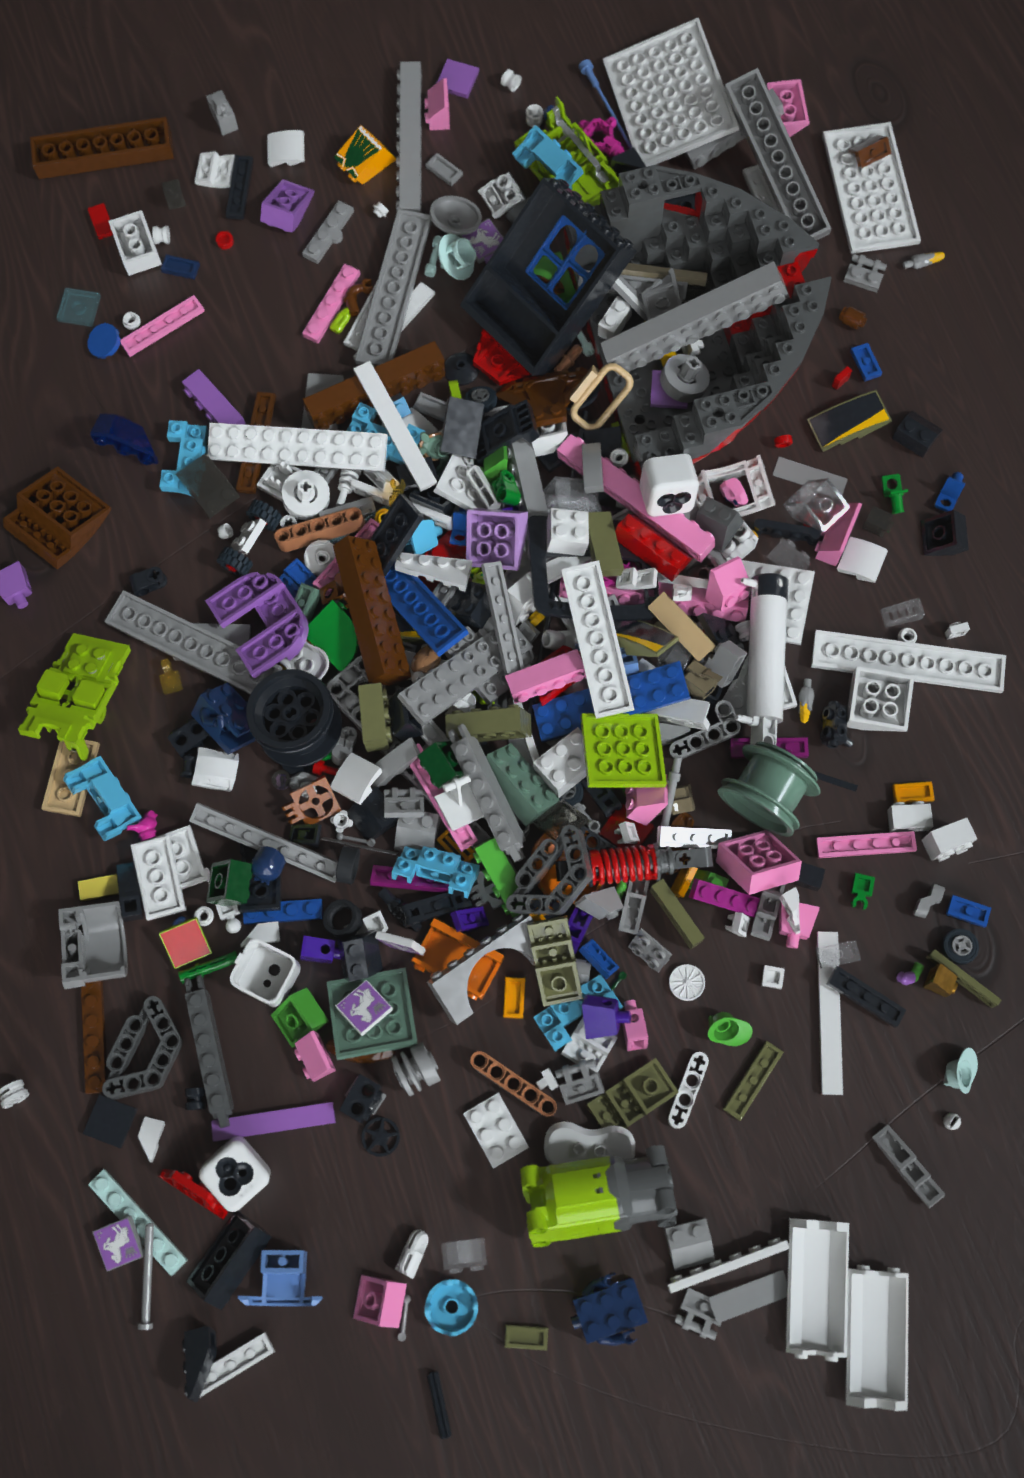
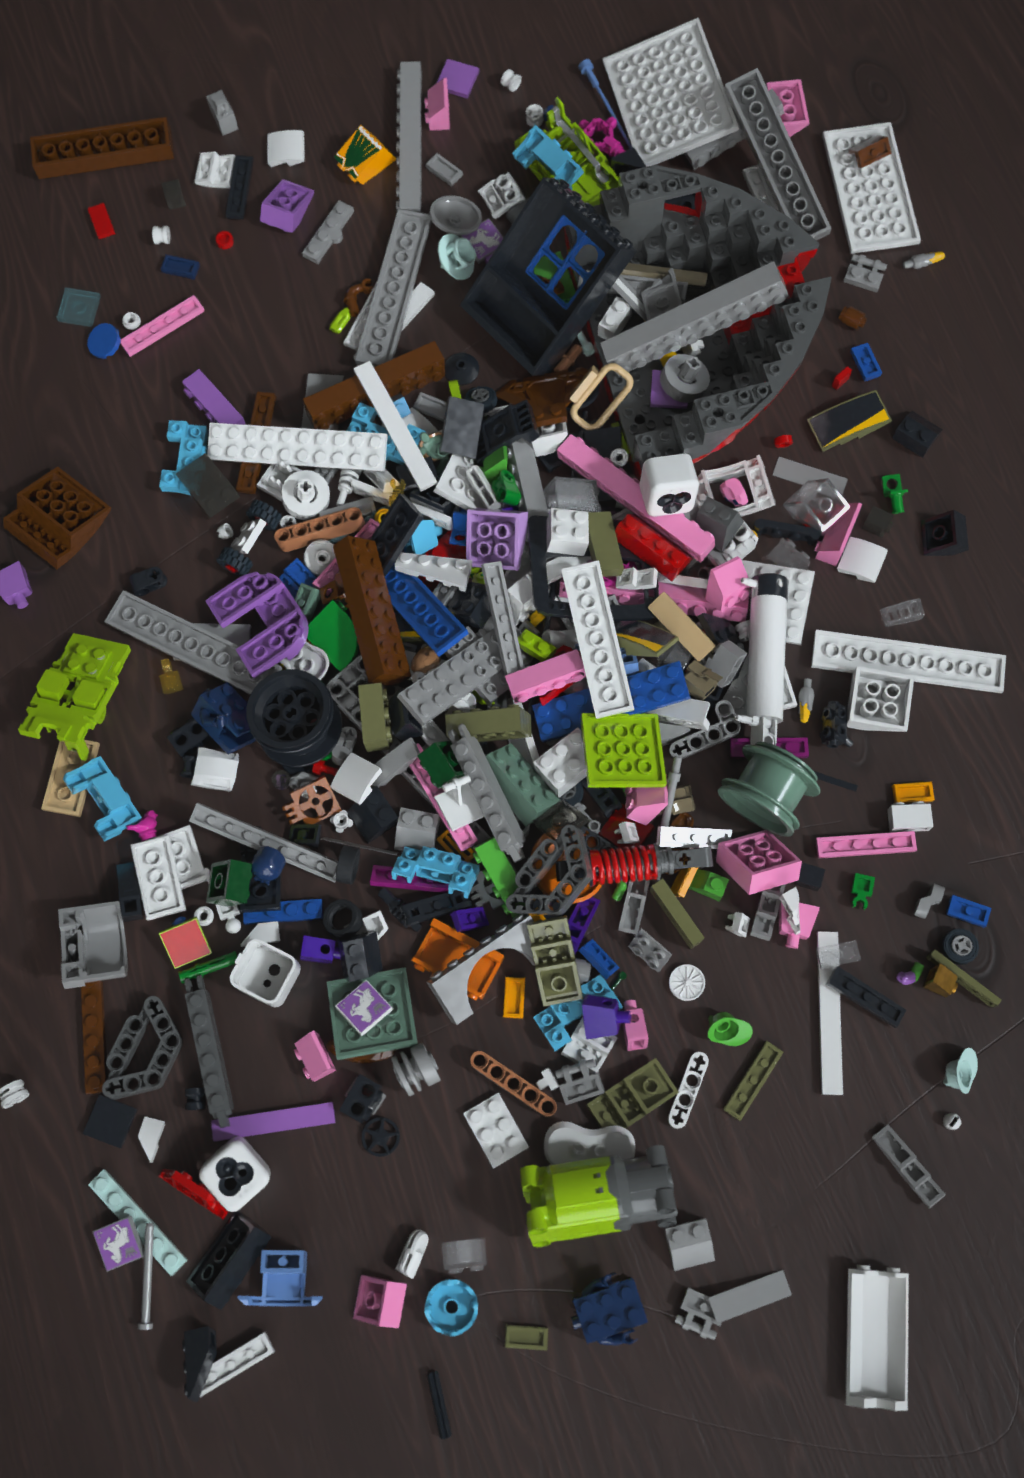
(98, 887): light yellow tile -> none
(125, 437): clear blue brick -> none
(135, 242): white brick -> none
(299, 1016): bright green slope -> none
(330, 304): bright pink plate -> none
(370, 842): light grey hinge -> none
(380, 210): white plate -> none
(400, 943): white tile -> none
(402, 1336): light grey hinge -> none
(403, 803): light grey plate -> none
(430, 269): light aqua bar -> none
(496, 361): red wing -> none
(536, 646): none -> lime plate
(592, 468): light grey slope -> none
(601, 903): light grey slope -> none
(681, 592): white slope -> none
(724, 897): magenta plate -> none
(736, 1261): white plate -> none
(772, 977): white plate -> none
(817, 1289): white panel -> none
(909, 632): white plate -> none
(949, 839): white brick -> none
(950, 491): blue bracket -> none
(956, 630): white plate -> none

